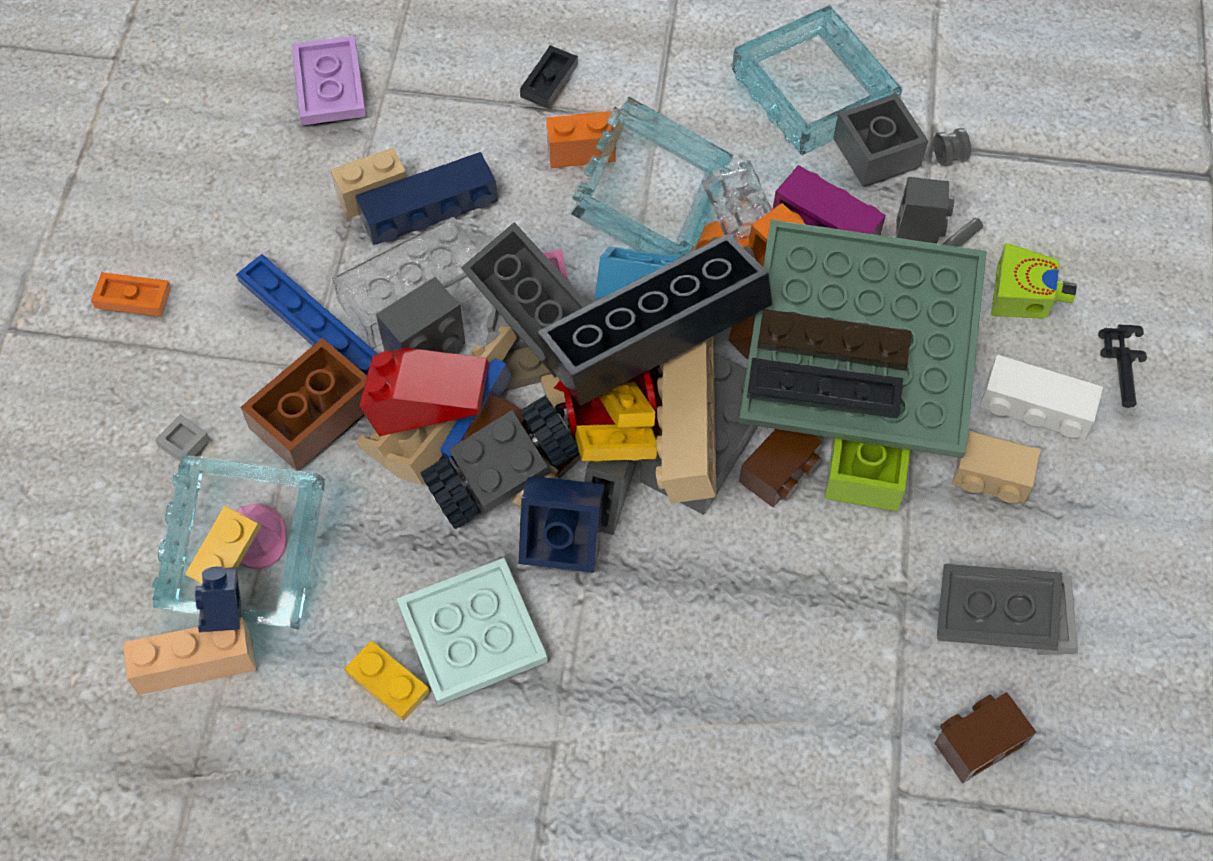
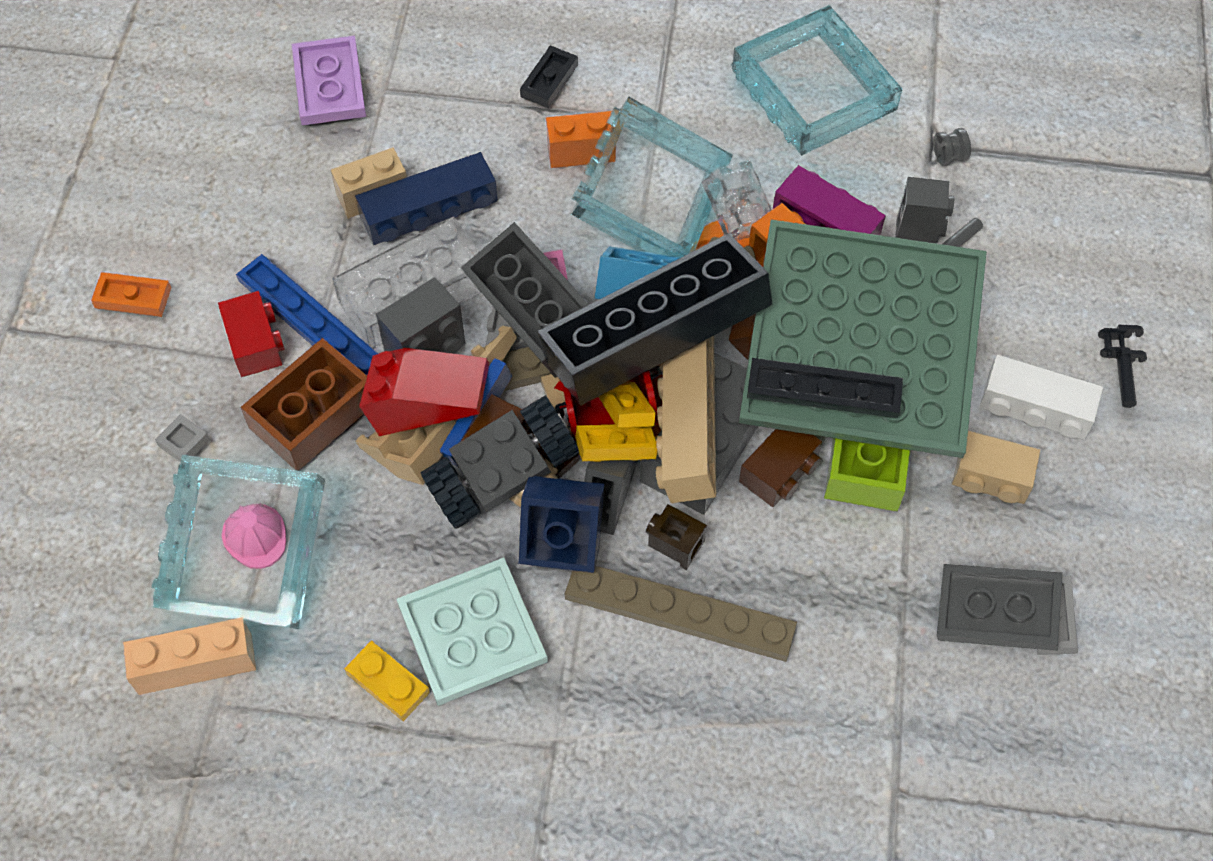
(218, 600): dark blue brick -> none
(225, 543): yellow plate -> none
(250, 334): none -> red brick
(680, 525): none -> dark brown brick
(682, 611): none -> dark tan plate
(834, 339): dark brown plate -> none
(880, 139): dark grey brick -> none
(983, 736): reddish brown brick -> none
(1028, 284): lime torso -> none

